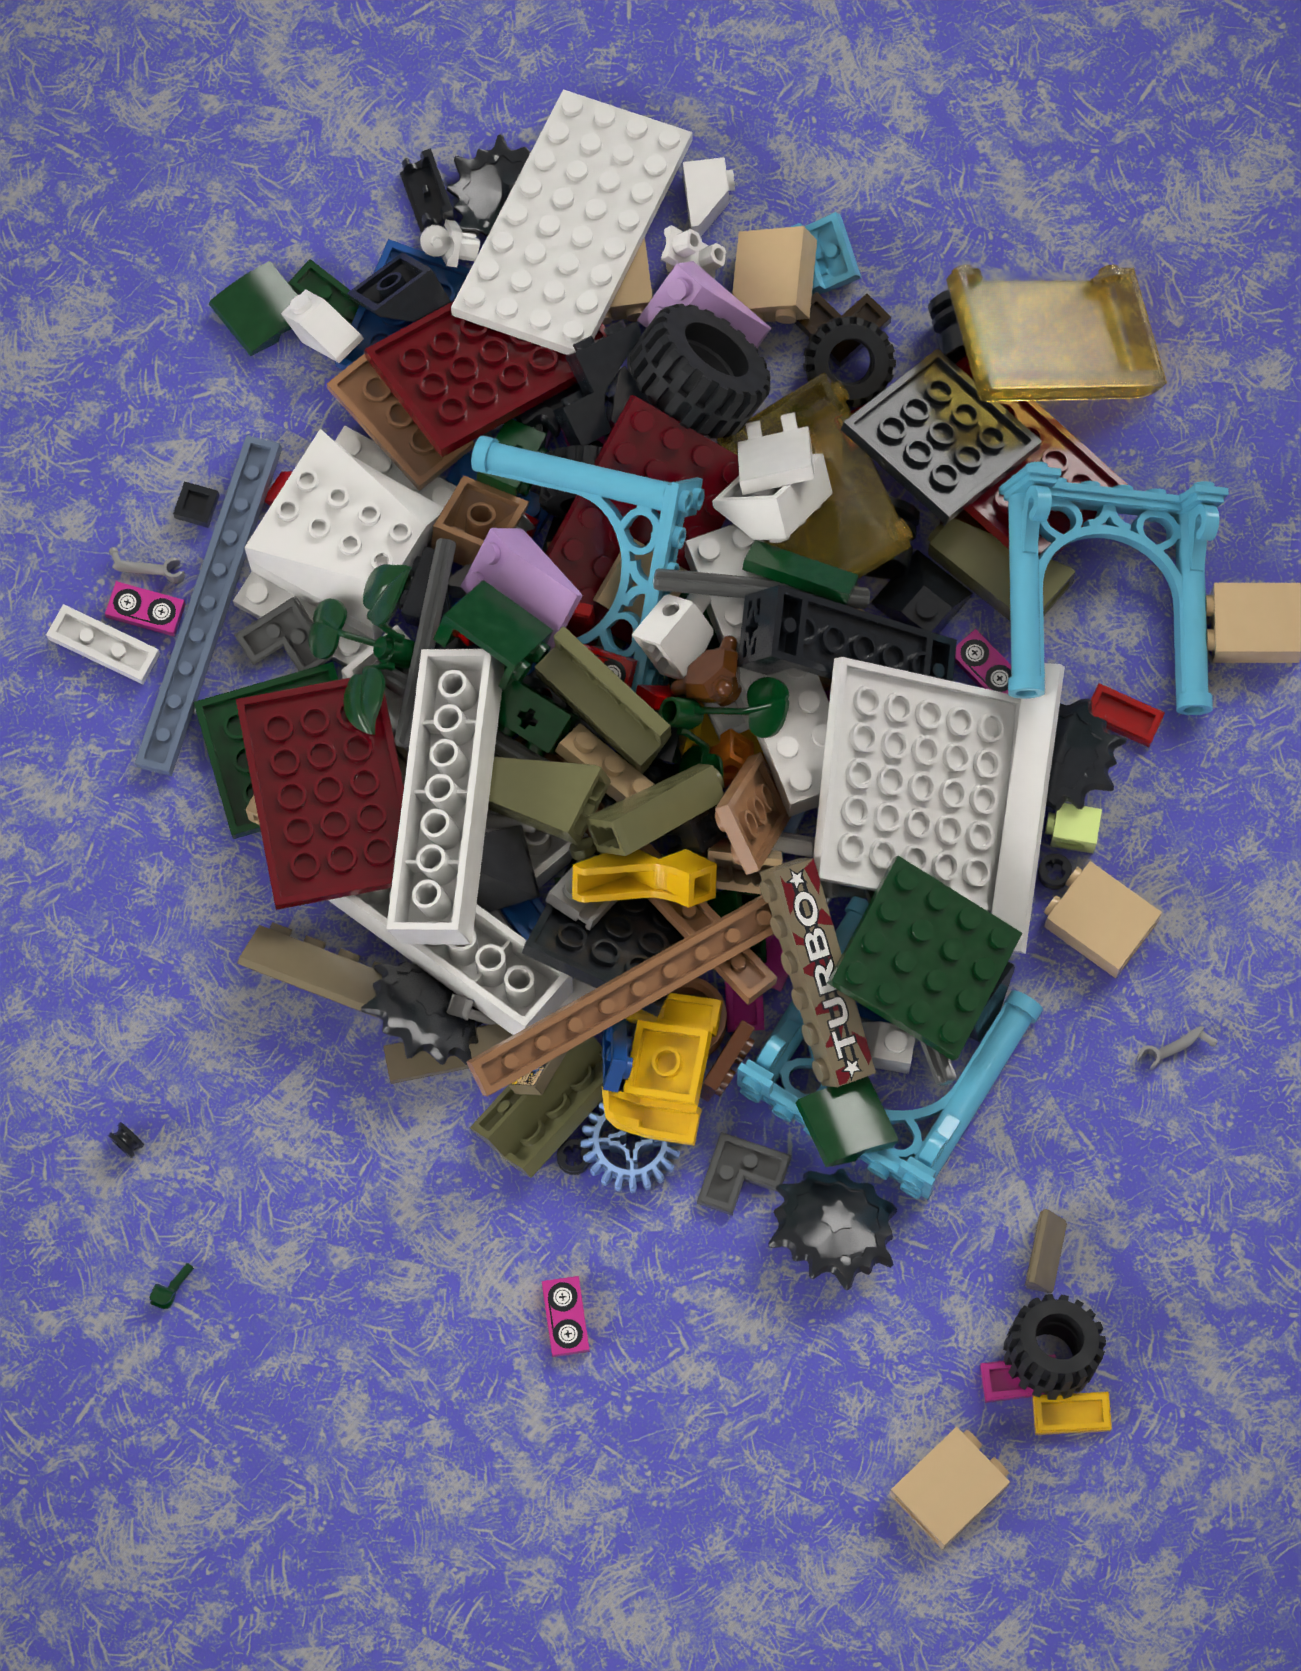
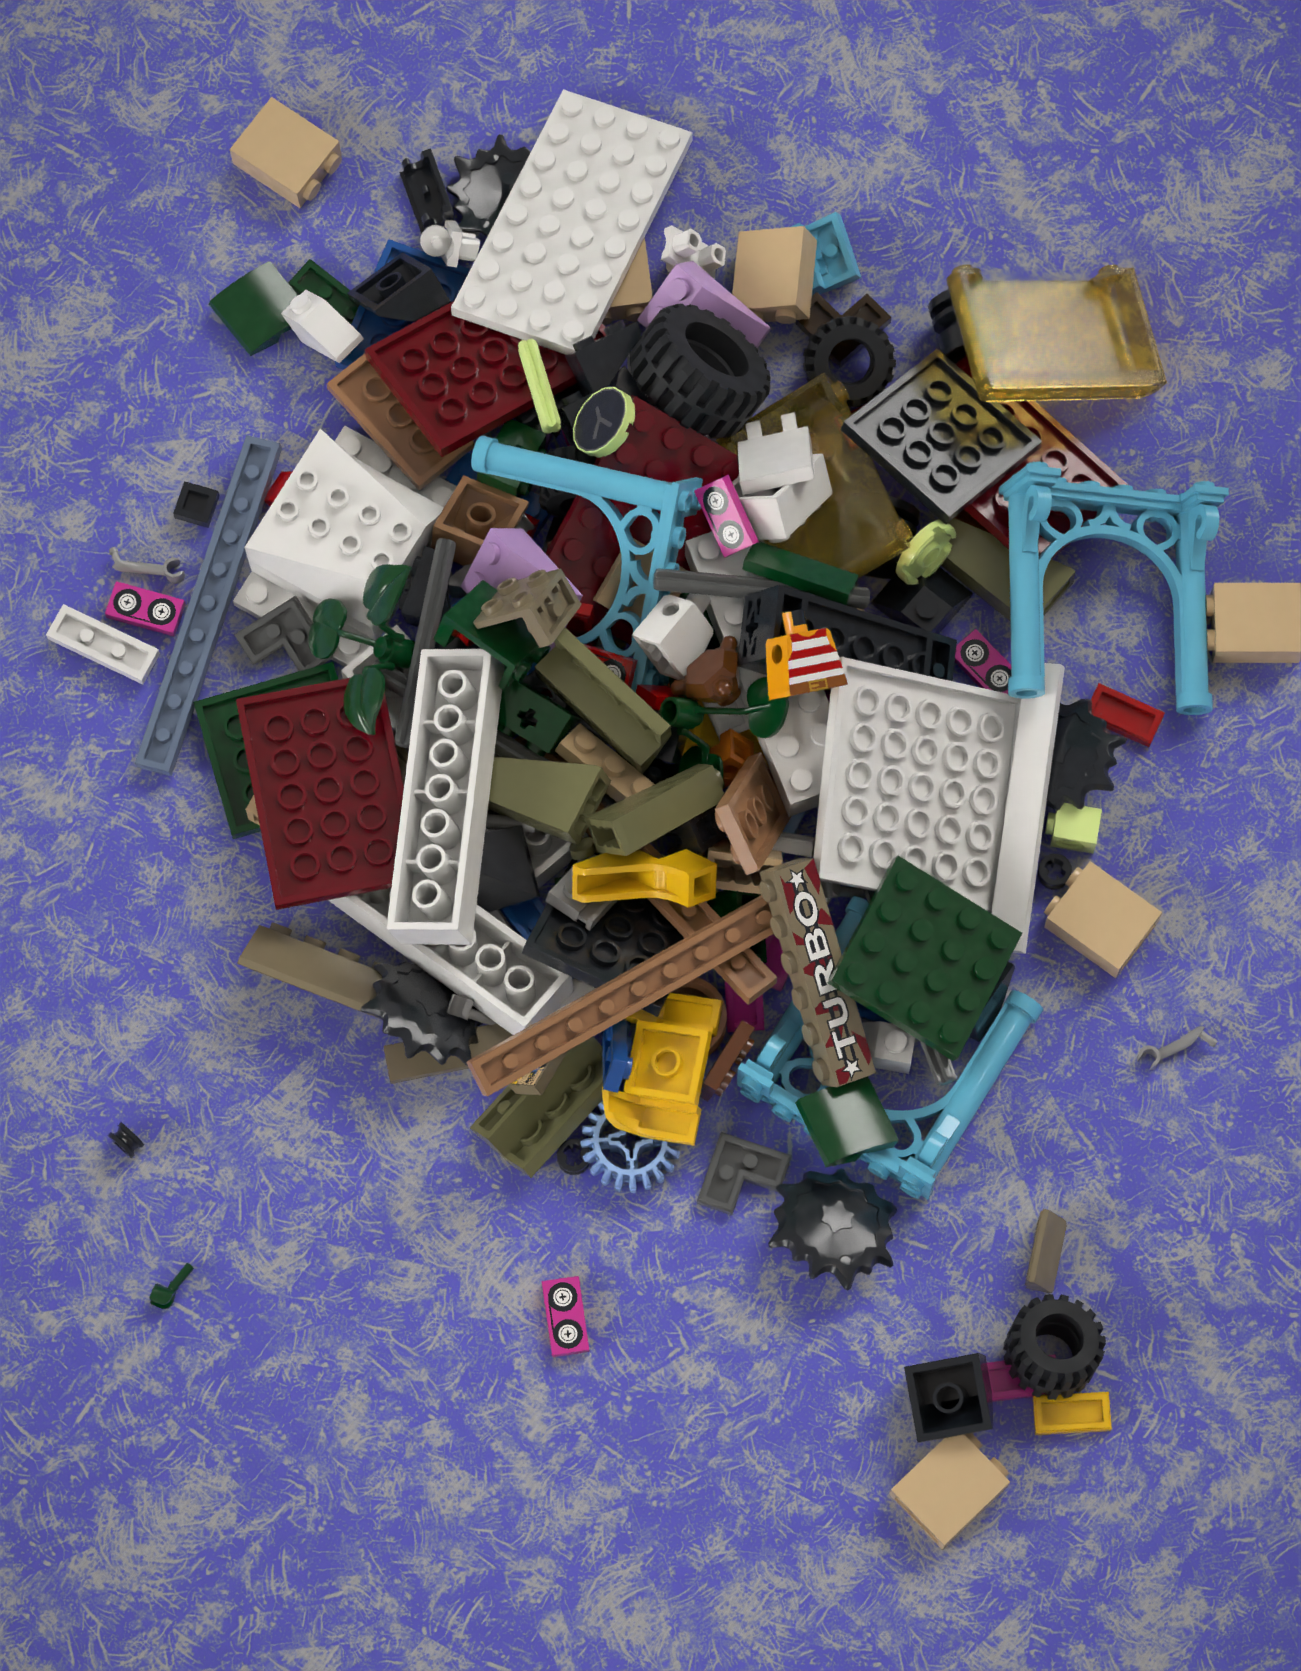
(286, 153): none -> tan brick
(539, 386): none -> yellowish green axle
(541, 599): none -> dark tan bracket
(603, 422): none -> tile
(706, 191): white slope -> none
(726, 516): none -> tile
(802, 659): none -> torso
(927, 552): none -> yellowish green tile
(950, 1397): none -> black slope

